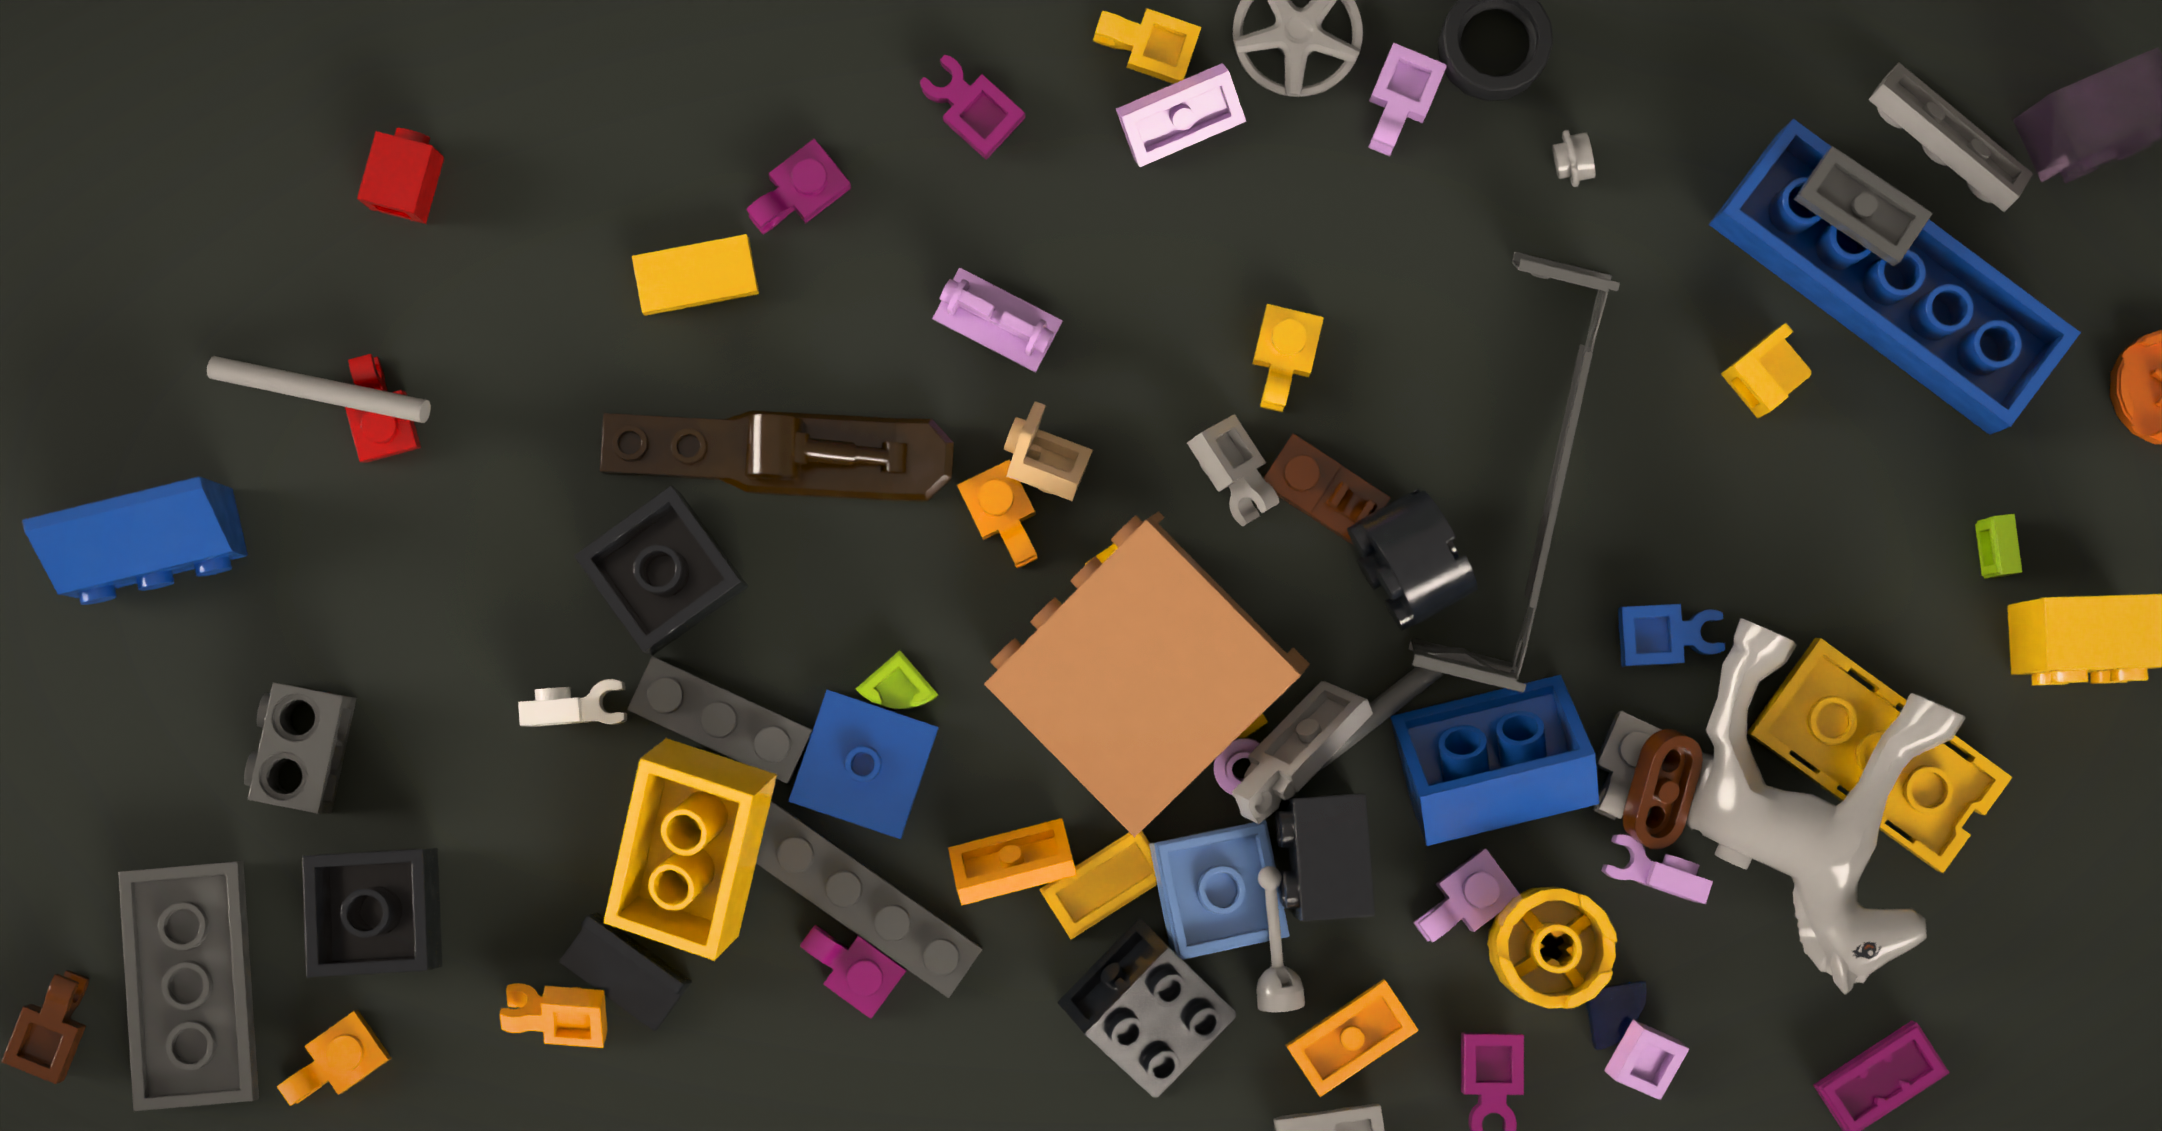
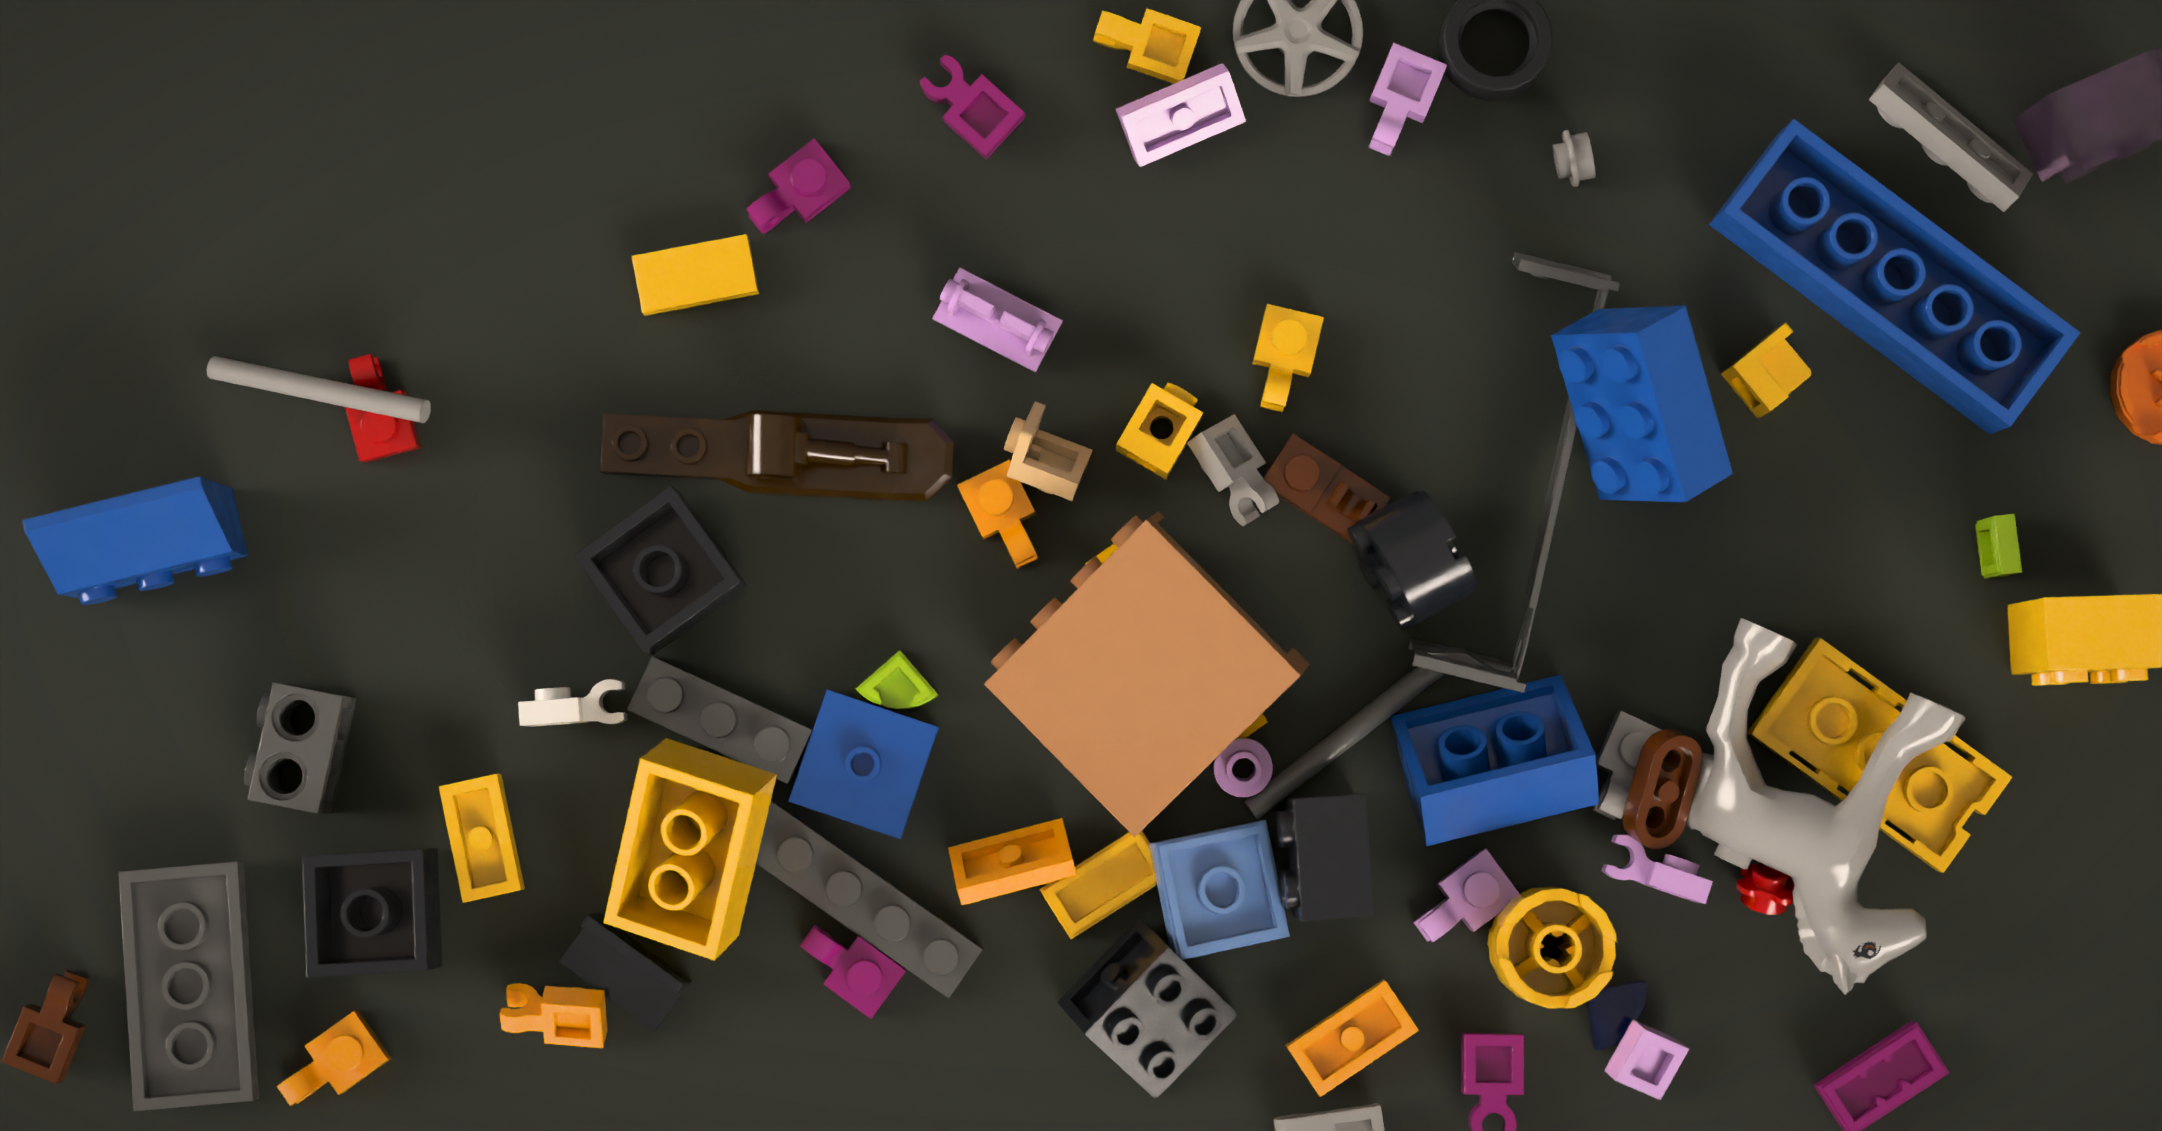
(401, 175): red brick -> none
(481, 837): none -> yellow plate
(1148, 451): none -> yellow brick
(1279, 986): light grey hinge -> none
(1299, 748): light grey hinge -> none
(1642, 404): none -> blue brick
(1659, 635): blue plate -> none
(1765, 889): none -> red plate
(1863, 206): dark grey plate -> none

